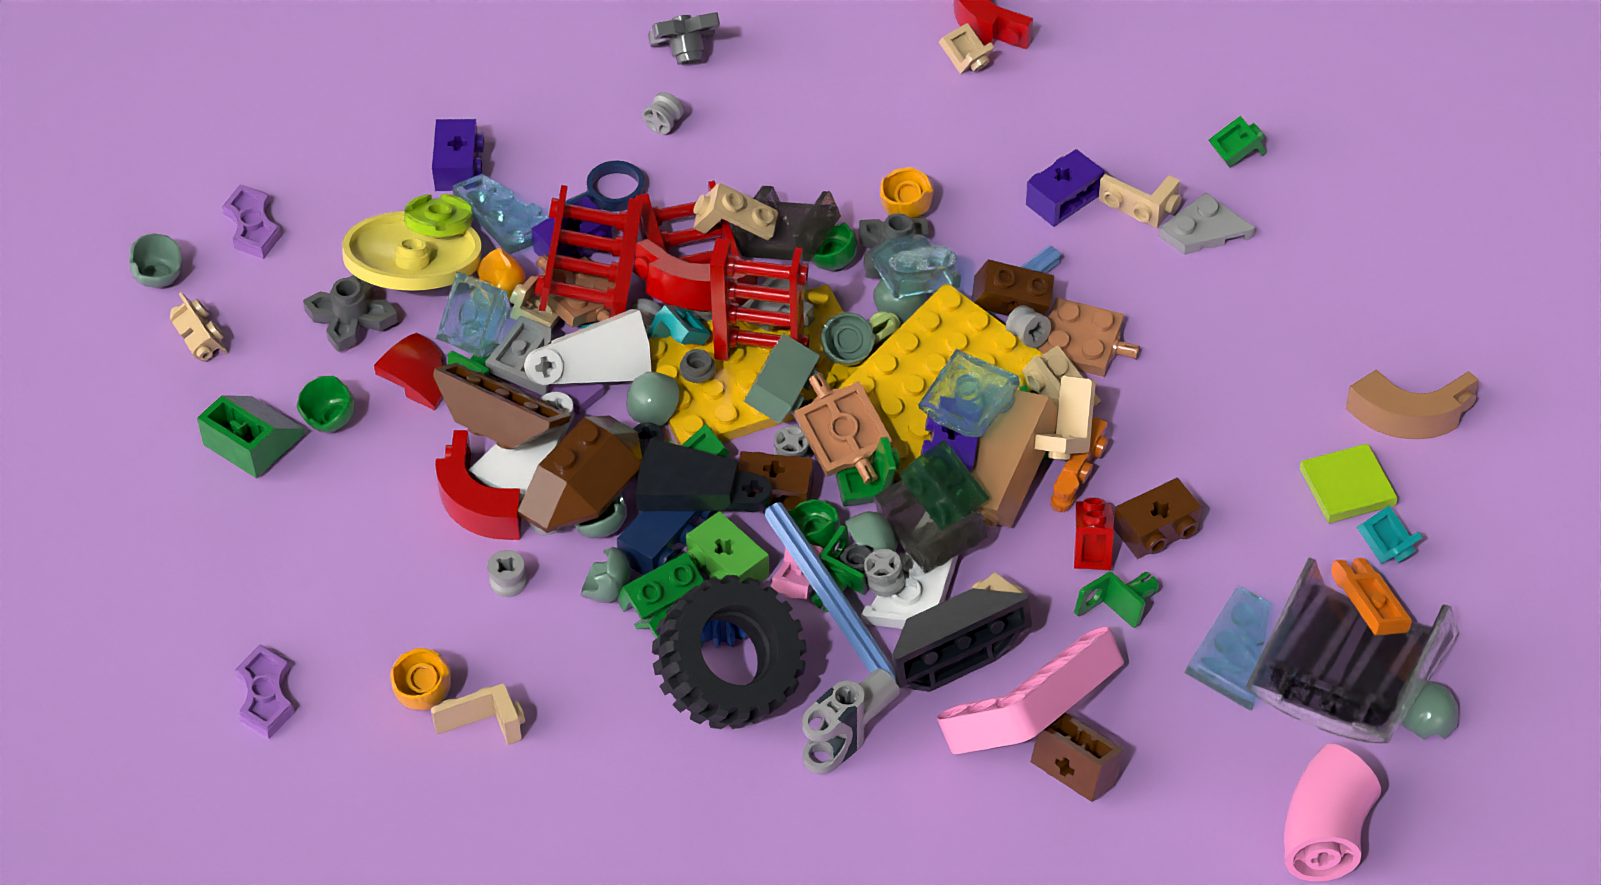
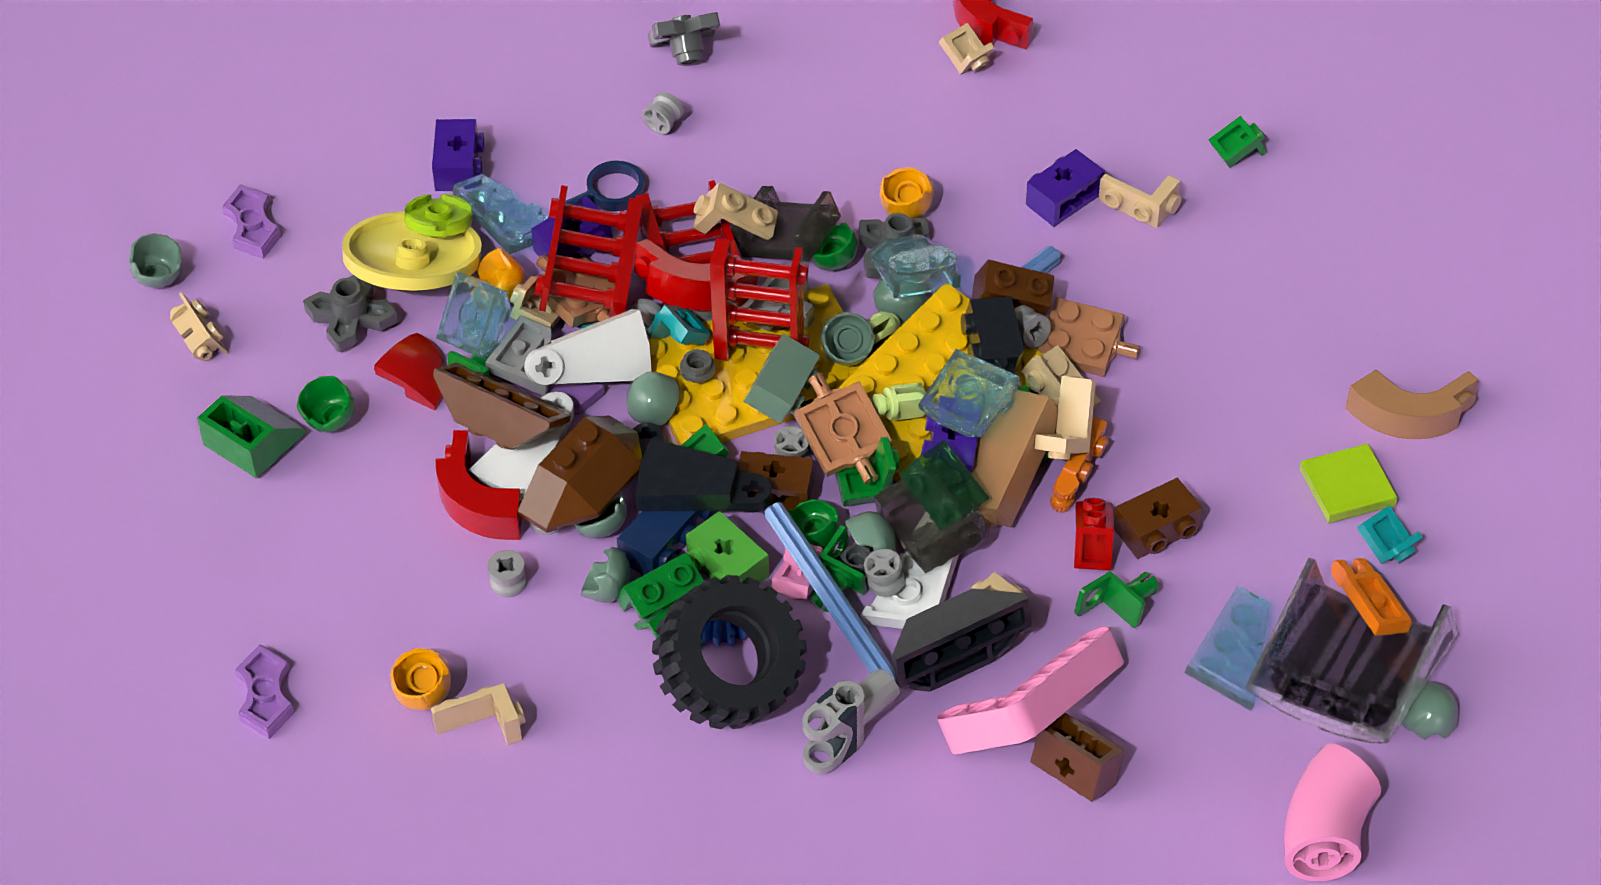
(900, 401): none -> yellowish green arm
(993, 332): none -> black hinge
(1204, 225): light grey wing -> none

